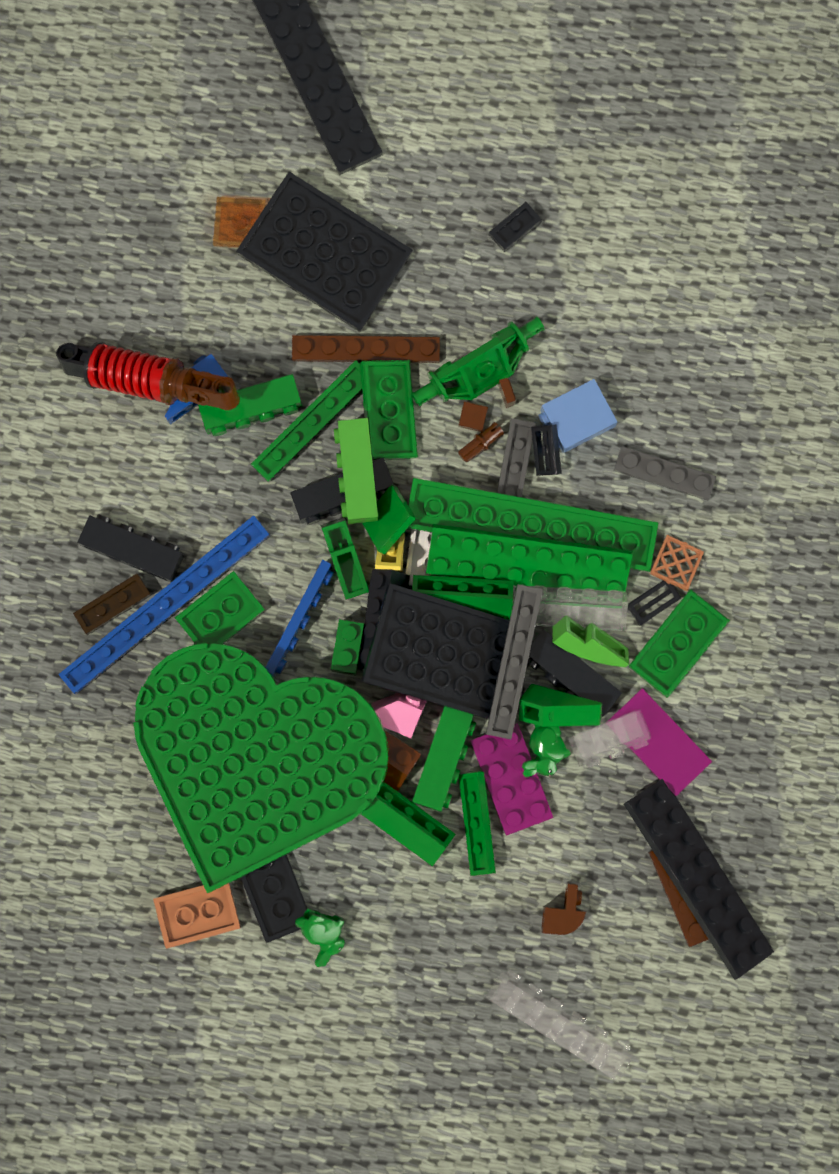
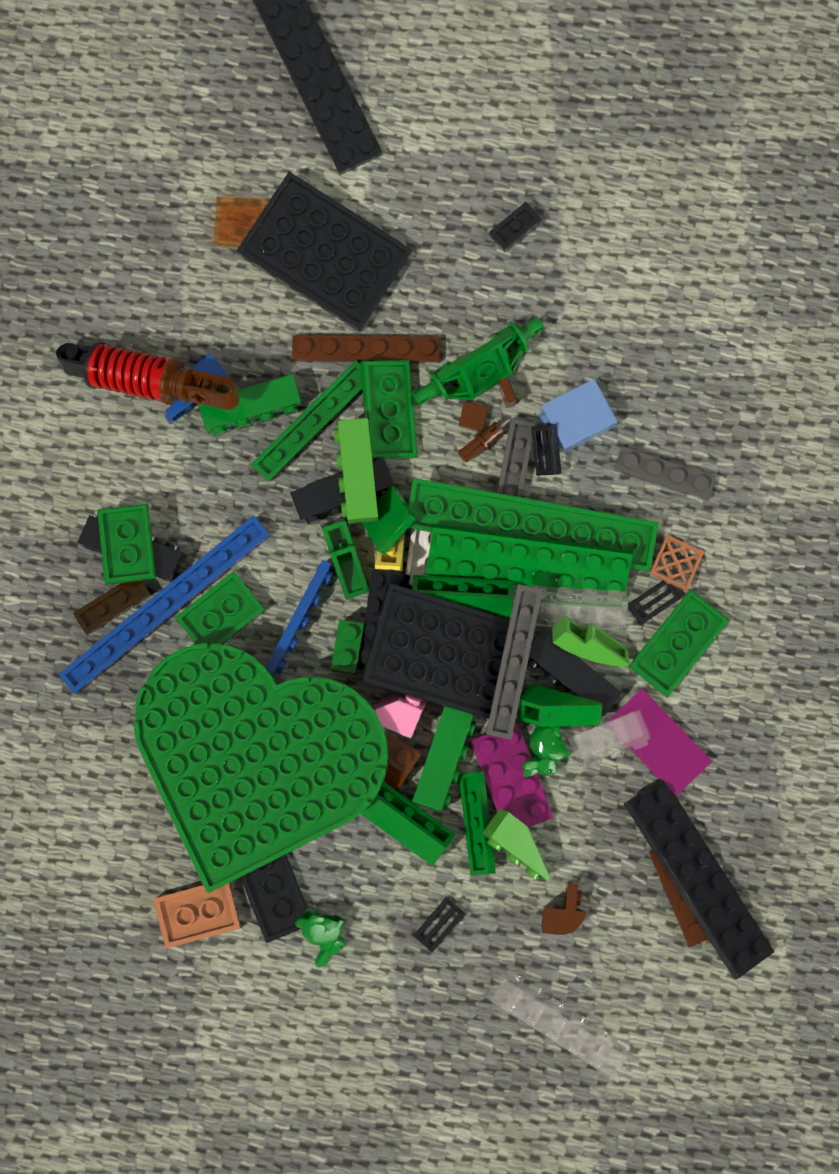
(126, 544): none -> green tile
(424, 941): none -> black tile
(515, 838): none -> bright green slope

